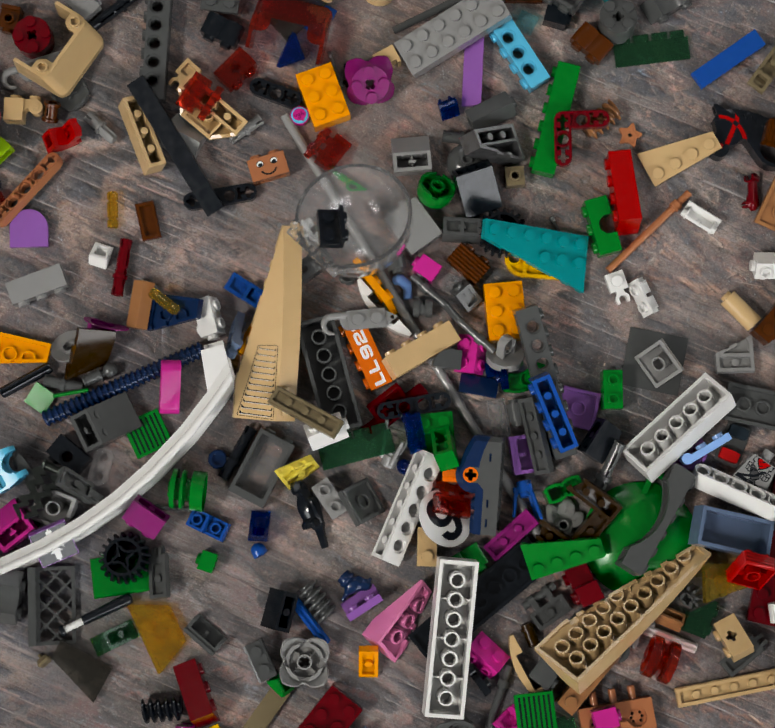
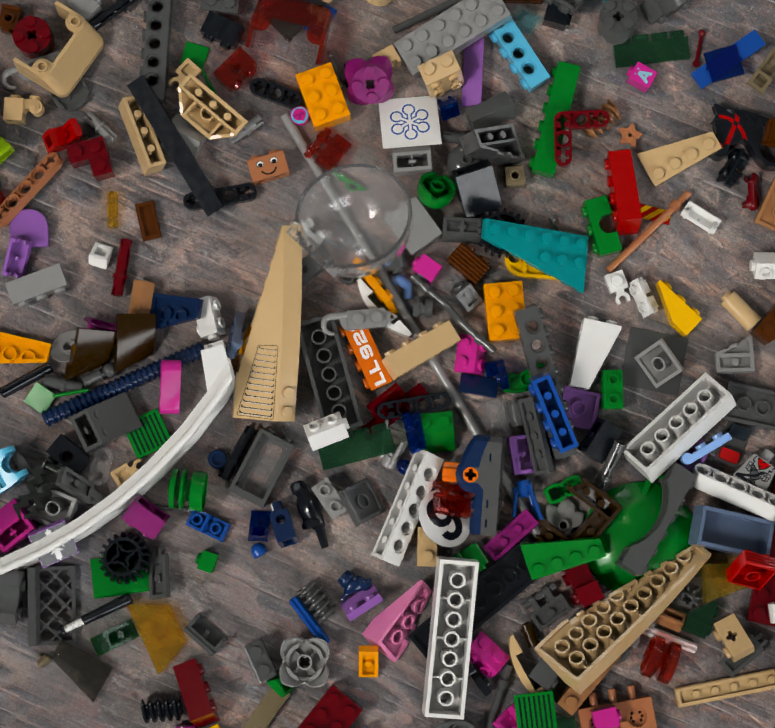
(17, 257): none -> medium lavender hinge
(51, 111): reddish brown bush -> none
(93, 153): none -> dark red brick
(124, 472): none -> tan plate
(133, 339): none -> dark brown slope
(164, 301): clear yellow axle -> none
(195, 92): clear red plate -> none
(198, 56): none -> green piece
(243, 289): blue slope -> none
(279, 610): black brick -> none
(284, 532): none -> dark blue torso
(291, 52): clear blue slope -> none
(297, 470): light yellow wing -> none
(306, 412): dark tan tile -> none
(332, 227): black bracket -> none
(410, 122): none -> white sticker
(441, 74): none -> tan bracket
(444, 448): green brick -> none
(448, 359): dark grey brick -> none
(506, 356): light grey tile -> none
(591, 43): reddish brown brick -> none
(591, 350): none -> white slope
(641, 76): none -> dark pink brick
(652, 213): none -> sticker
(678, 313): none -> yellow slope
(696, 62): none -> dark red hinge
(724, 63): none -> clear blue piece
(736, 160): none -> black hinge

